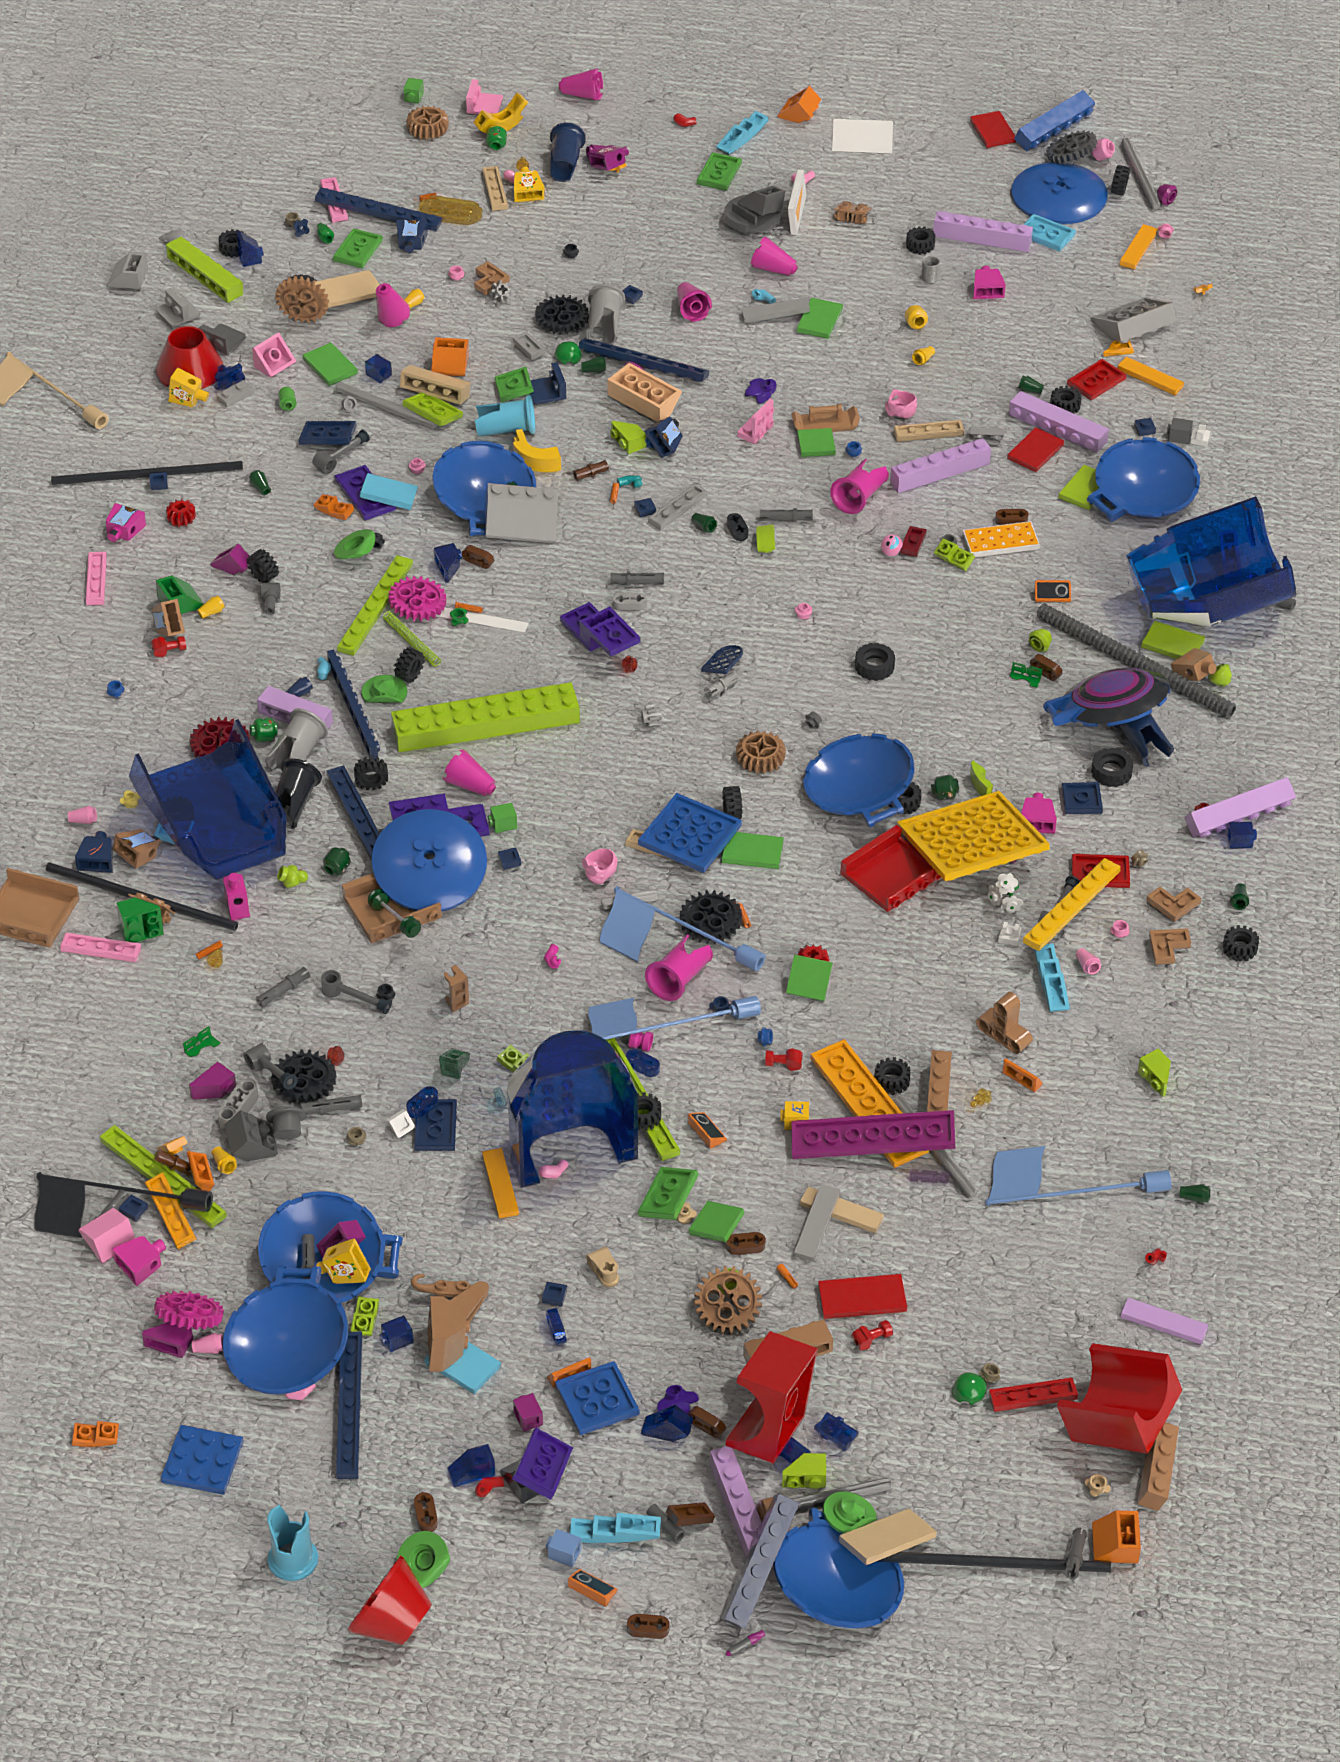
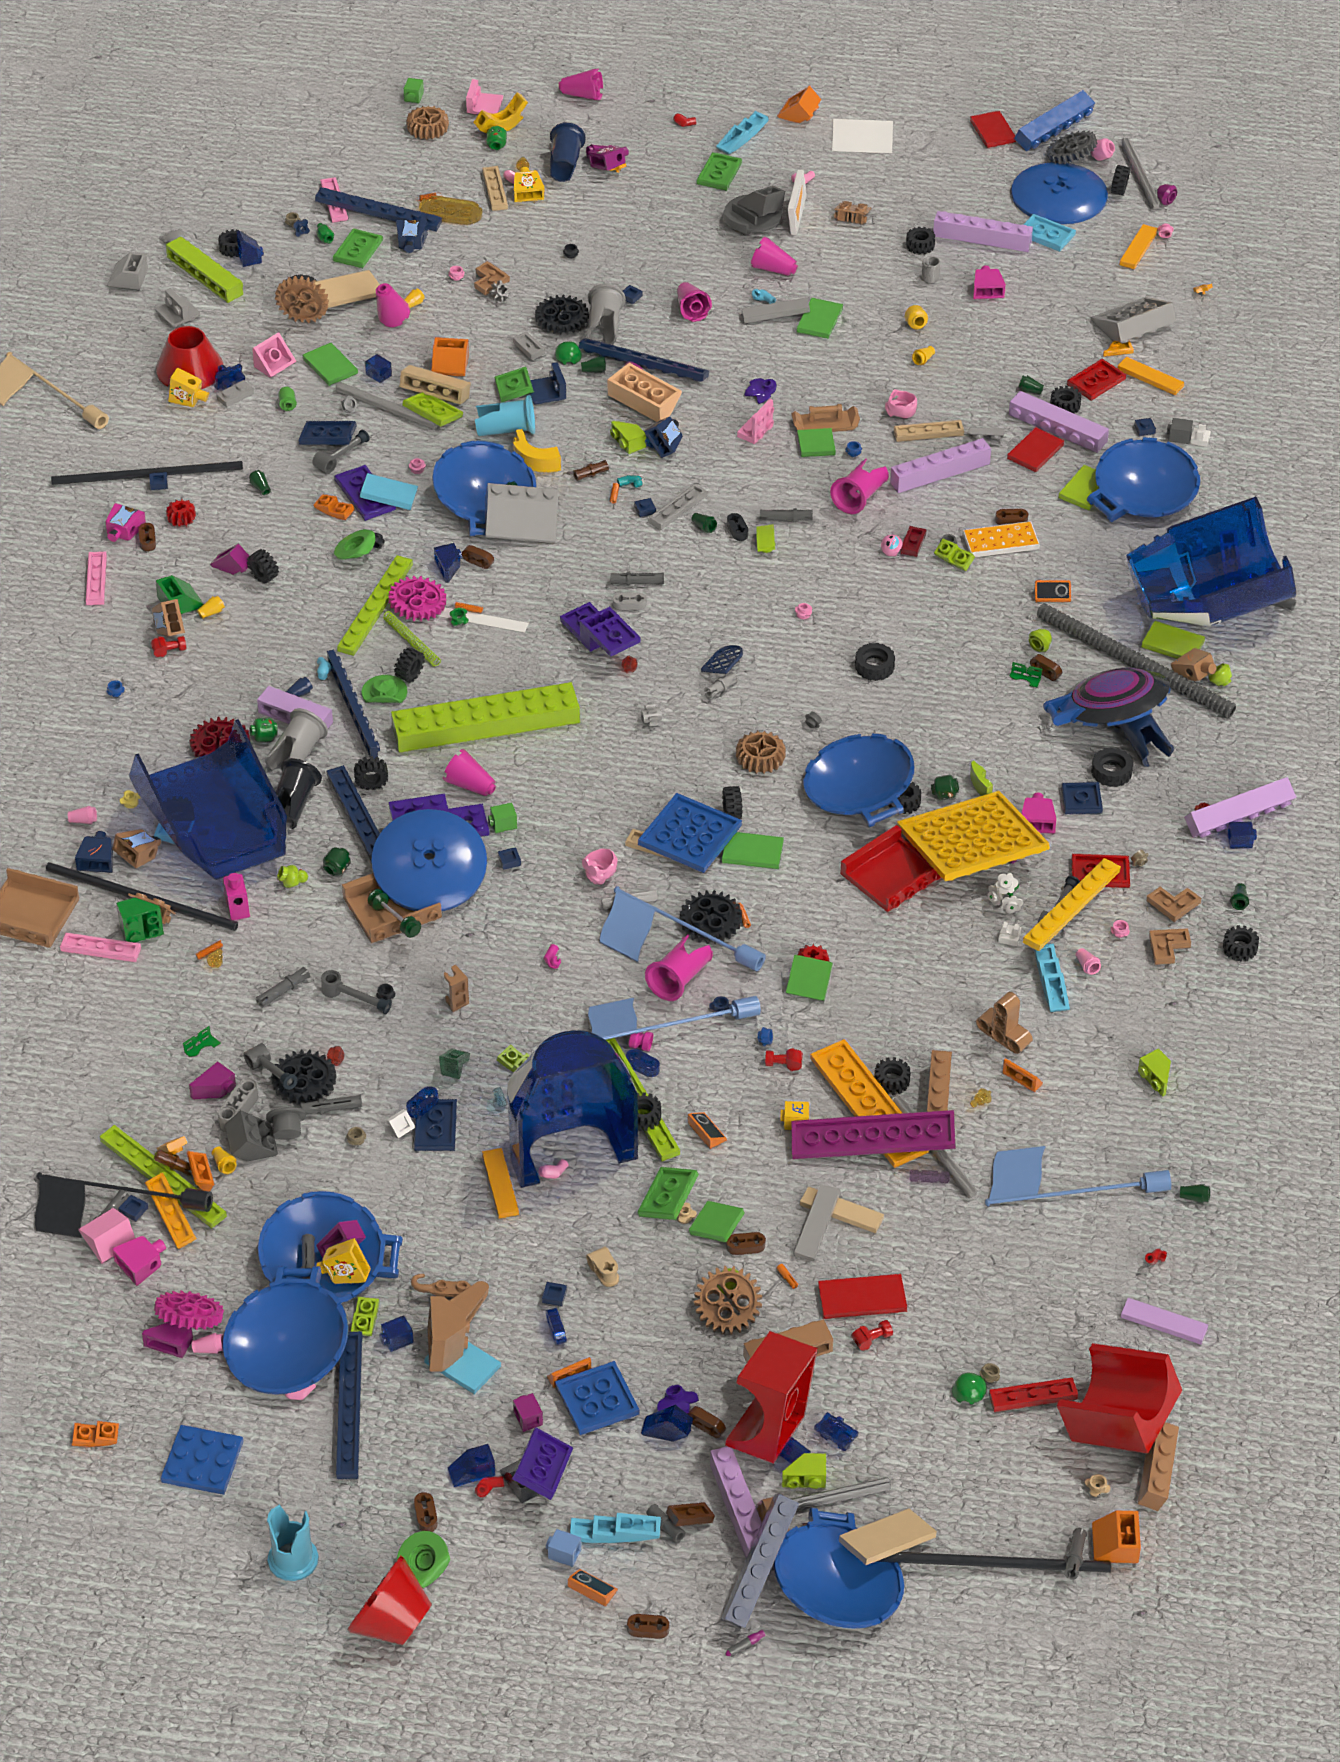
(143, 537): none -> reddish brown beam
(223, 337): dark grey bracket -> none
(270, 593): dark grey pin -> none
(848, 1511): bright green hat -> none

